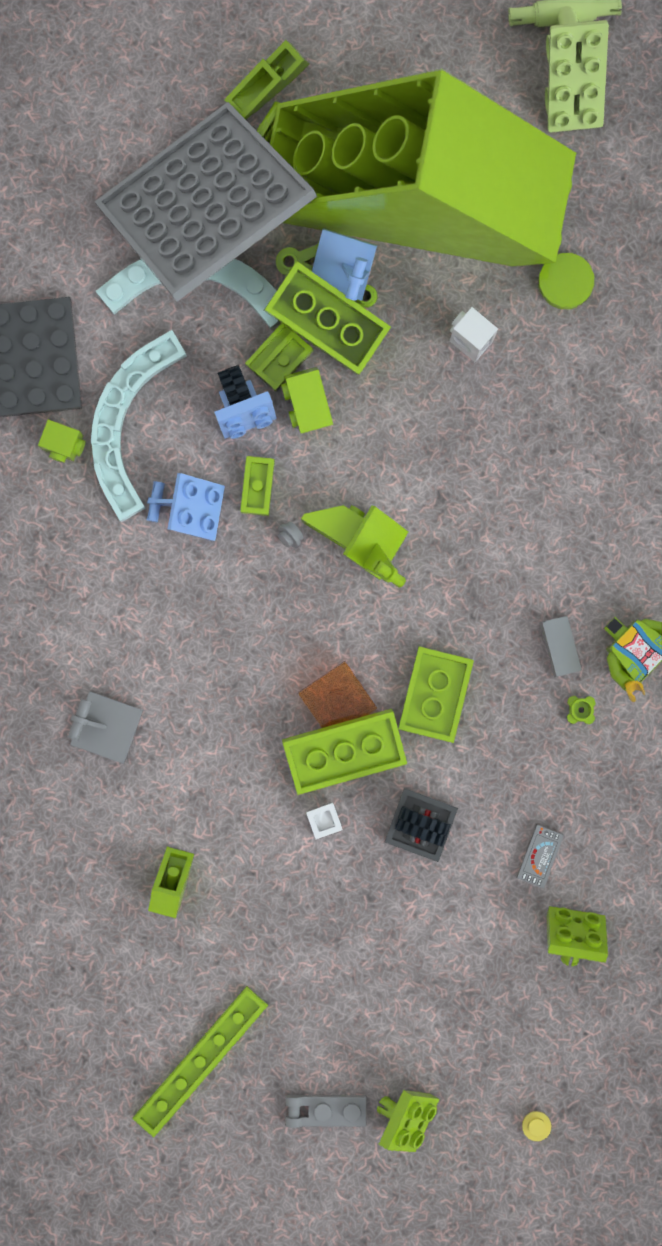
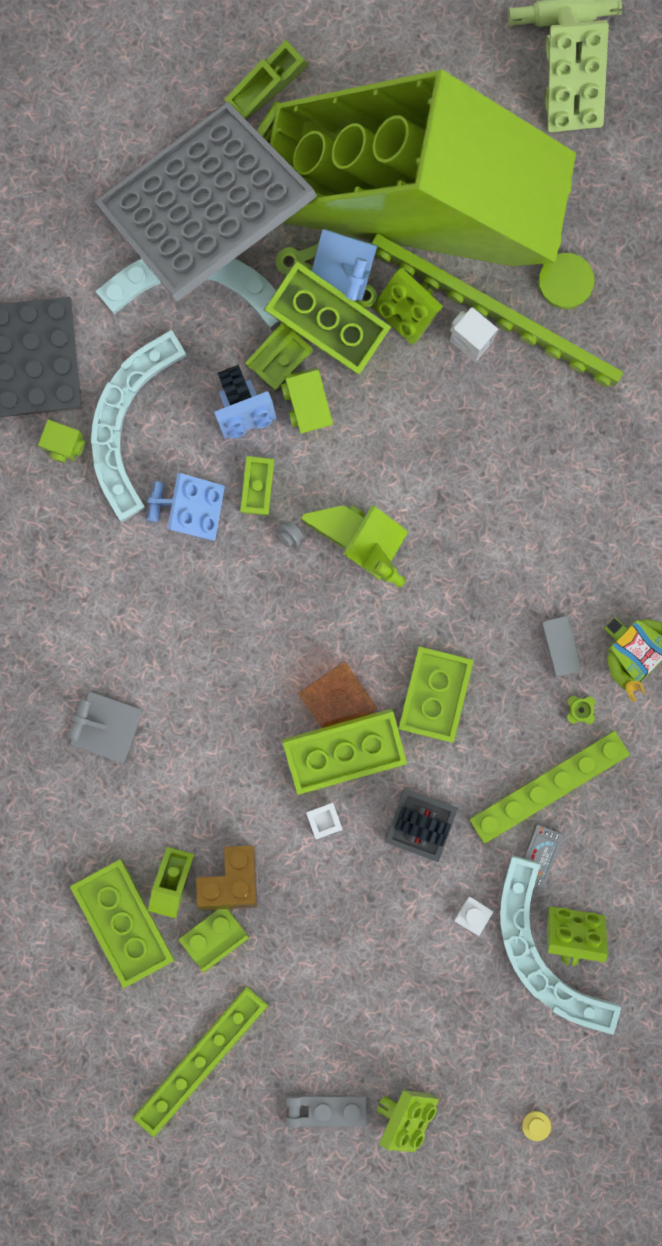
(122, 923): none -> lime plate
(213, 938): none -> lime plate
(234, 889): none -> pearl gold brick
(411, 302): none -> lime plate
(473, 915): none -> white plate
(506, 317): none -> lime plate
(528, 963): none -> light aqua plate
(549, 787): none -> lime plate

